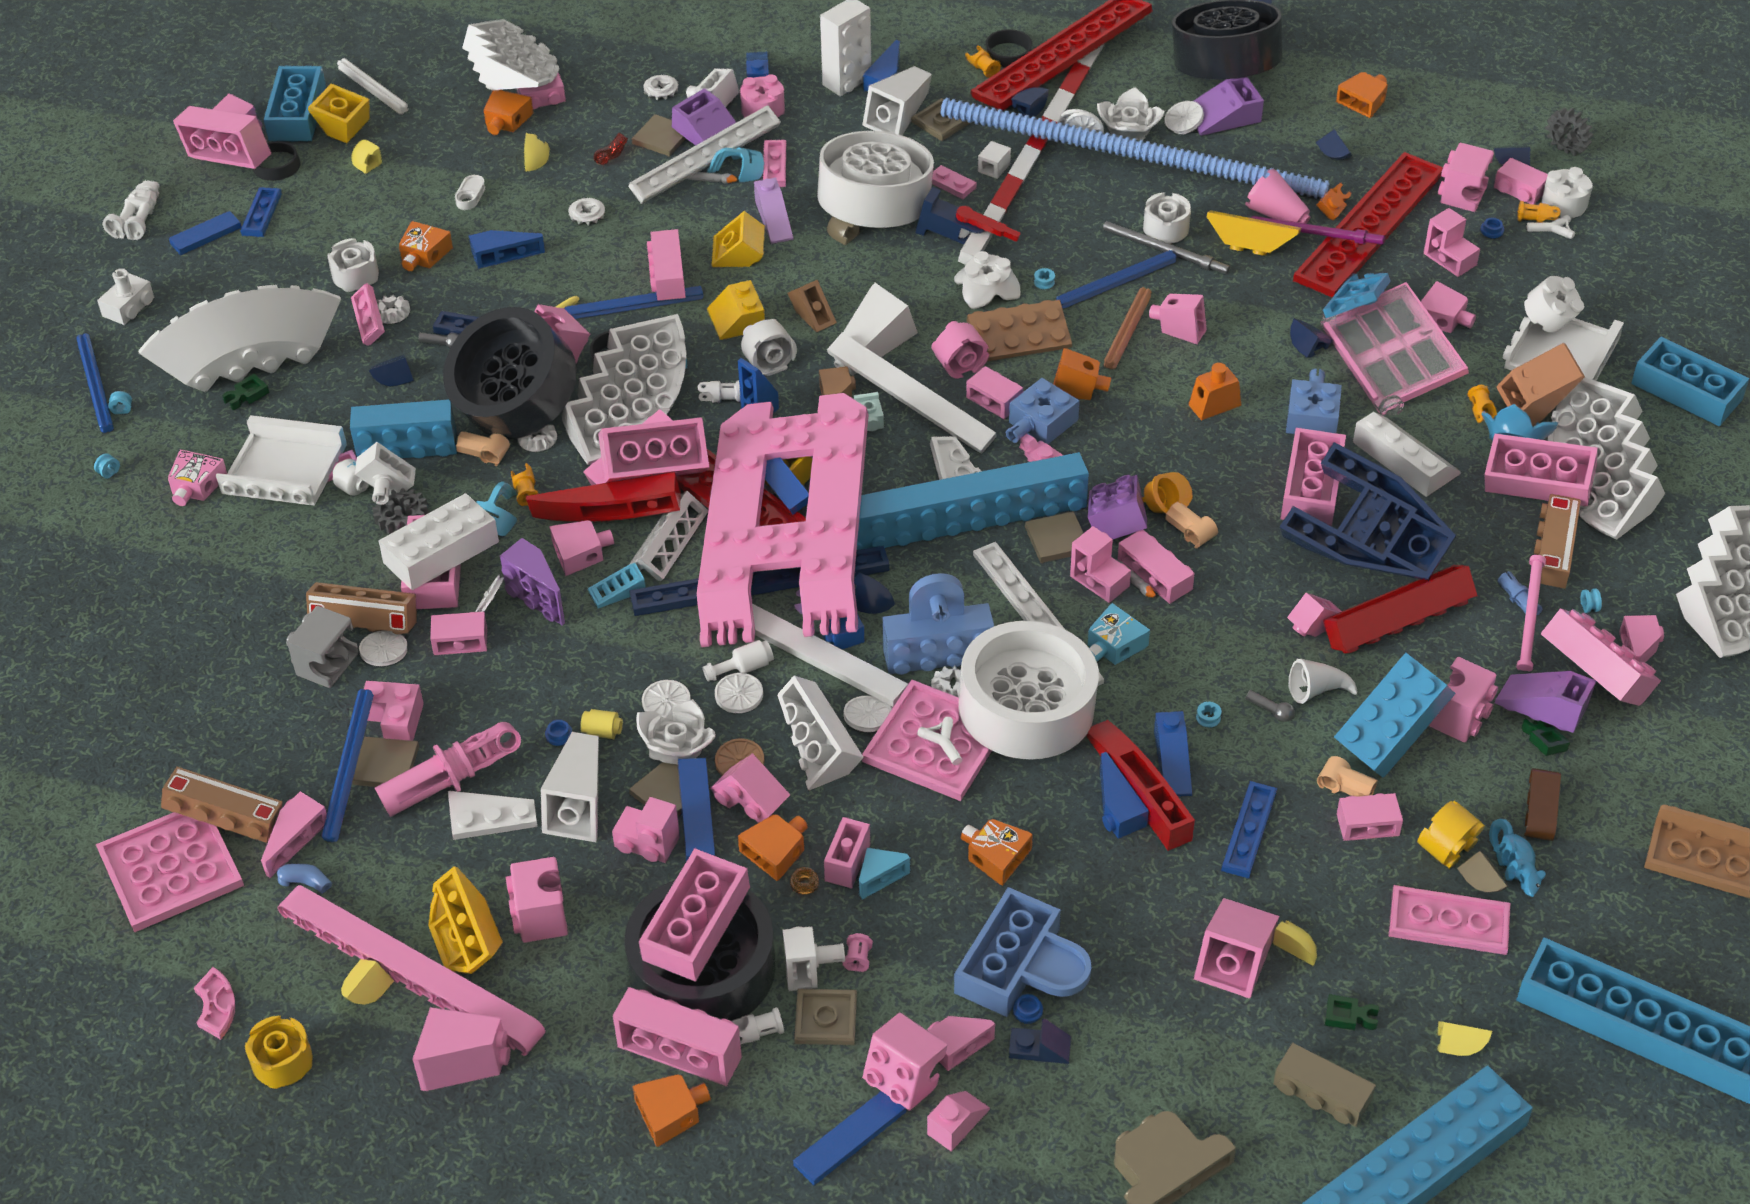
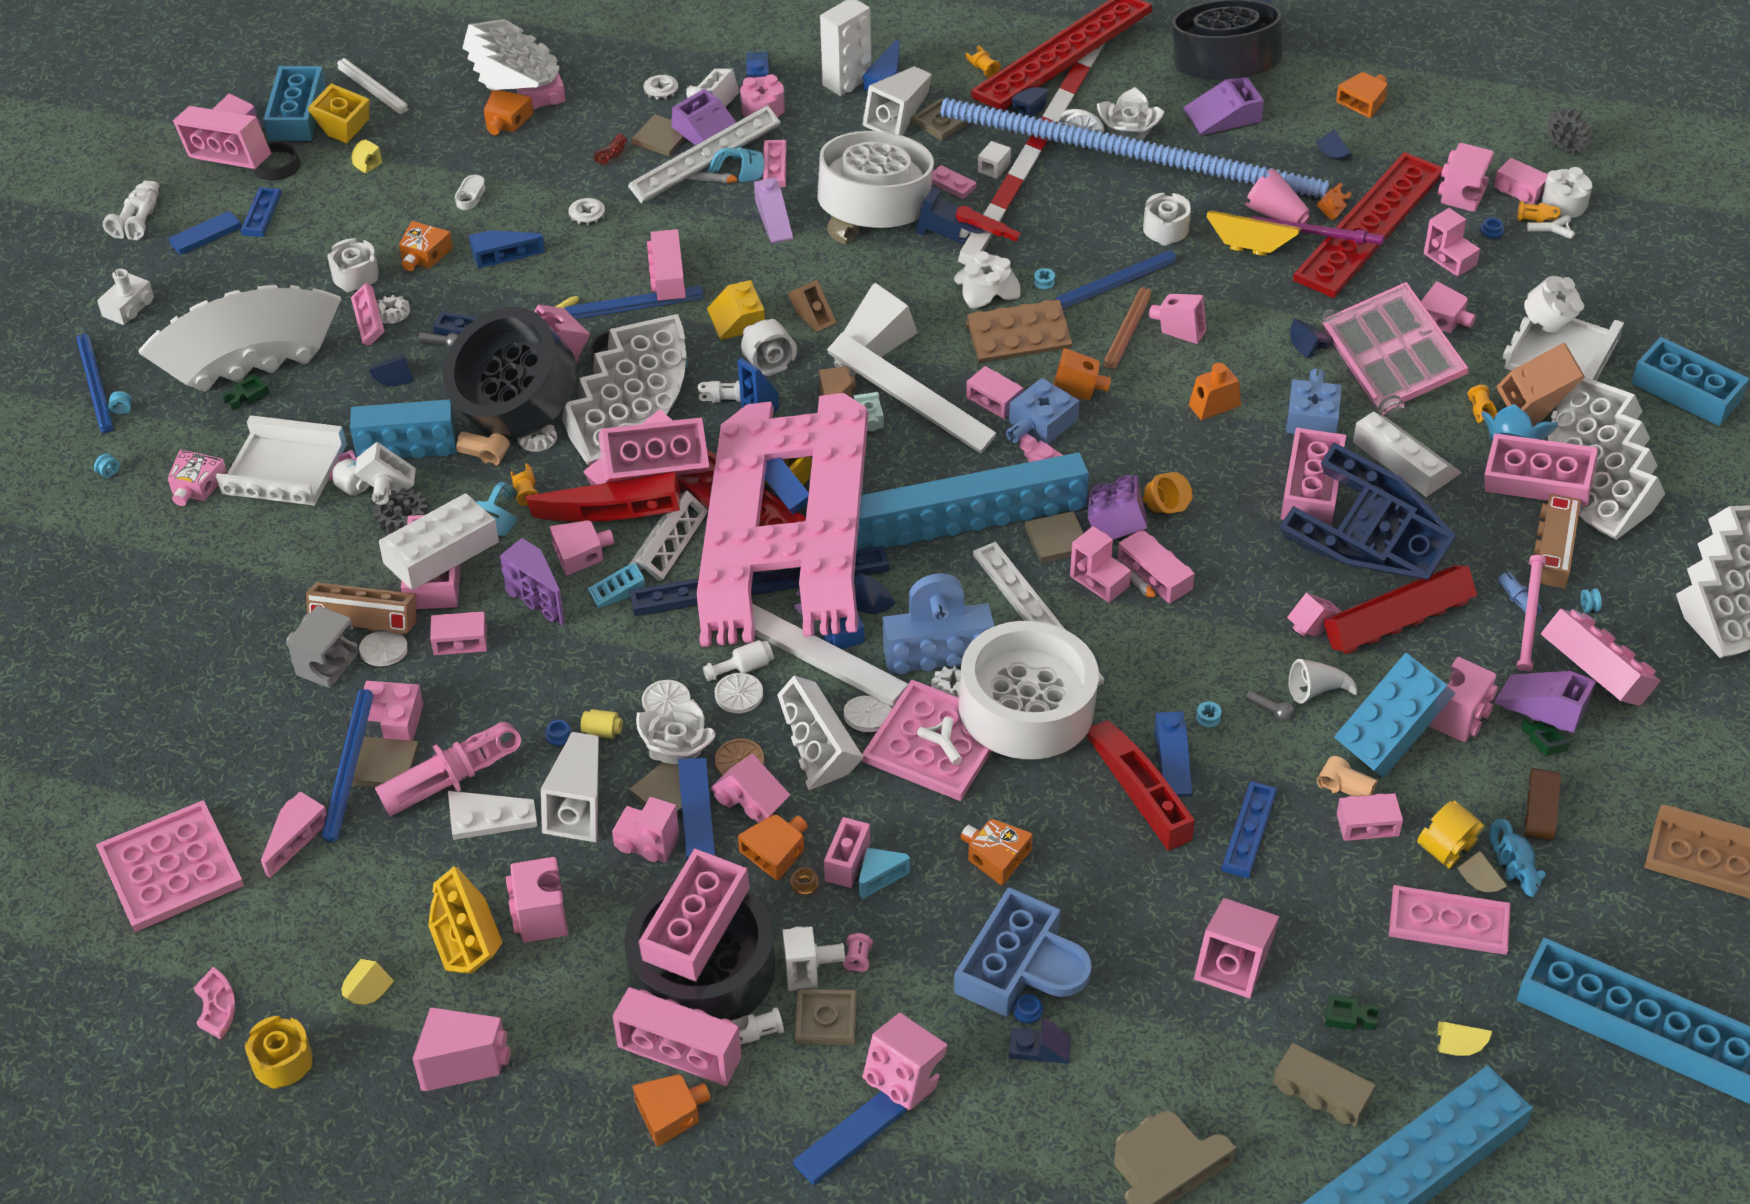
(220, 804): medium nougat brick -> none
(303, 874): medium blue arm -> none
(407, 965): bright pink beam -> none
(489, 594): white wheel -> none
(535, 152): light yellow brick -> none
(739, 243): yellow slope -> none
(951, 458): white wing -> none
(955, 1118): bright pink slope -> none
(960, 349): bright pink brick -> none
(963, 1037): bright pink slope -> none
(1007, 36): black tyre -> none
(1117, 635): medium azure torso -> none
(1121, 805): blue slope -> none
(1184, 117): white wheel -> none
(1195, 529): light nougat piece -> none
(1205, 262): flat silver bar -> none
(1295, 941): light yellow brick -> none
(1356, 293): dark azure wing -> none
(1519, 153): dark blue brick -> none
(1641, 635): bright pink slope -> none

